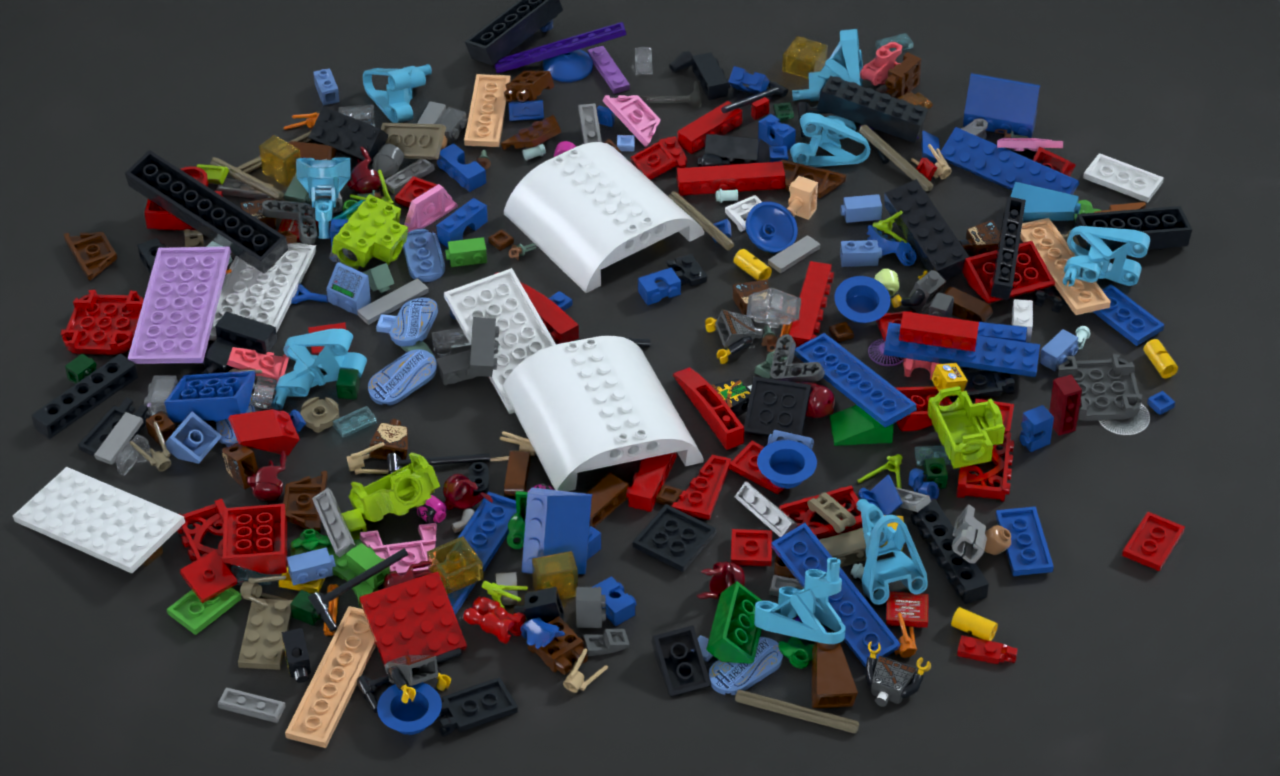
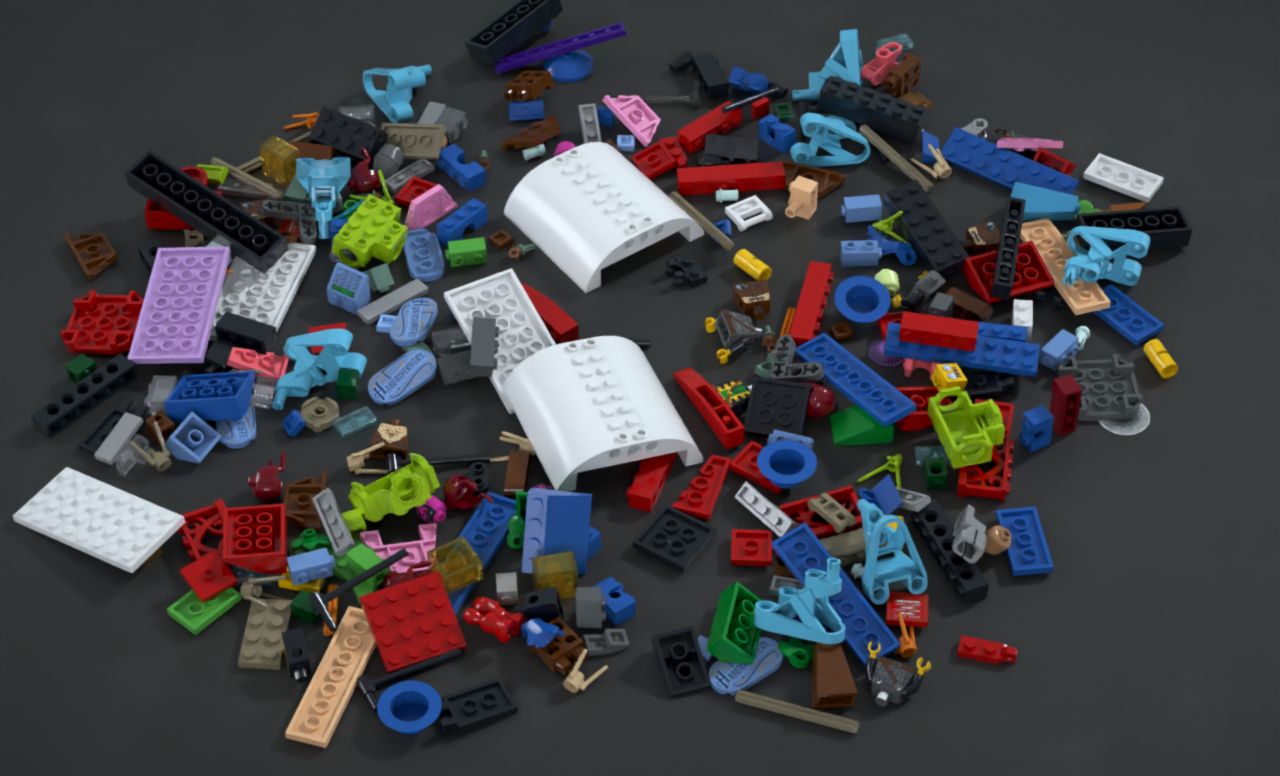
(237, 460): reddish brown torso -> none
(251, 705): light grey tile -> none
(265, 430): red slope -> none
(306, 295): blue piece -> none
(326, 86): medium blue brick -> none
(413, 670): torso -> none
(460, 525): light grey arm -> none
(487, 111): light nougat plate -> none
(499, 590): lime plant -> none
(561, 300): blue plate -> none
(606, 497): reddish brown brick -> none
(609, 70): medium lavender plate -> none
(643, 61): clear slope -> none
(654, 292): blue brick -> none
(668, 495): reddish brown tile -> none
(724, 576): dark red hair -> none
(773, 307): clear brick -> none
(775, 220): blue dish -> none
(778, 153): blue plate -> none
(794, 254): light grey tile -> none
(804, 57): clear yellow brick -> none
(916, 482): blue arm -> none
(927, 168): red plate -> none
(971, 622): yellow pin -> none
(1002, 104): blue slope -> none
(1153, 541): red plate -> none
(1161, 402): blue plate -> none

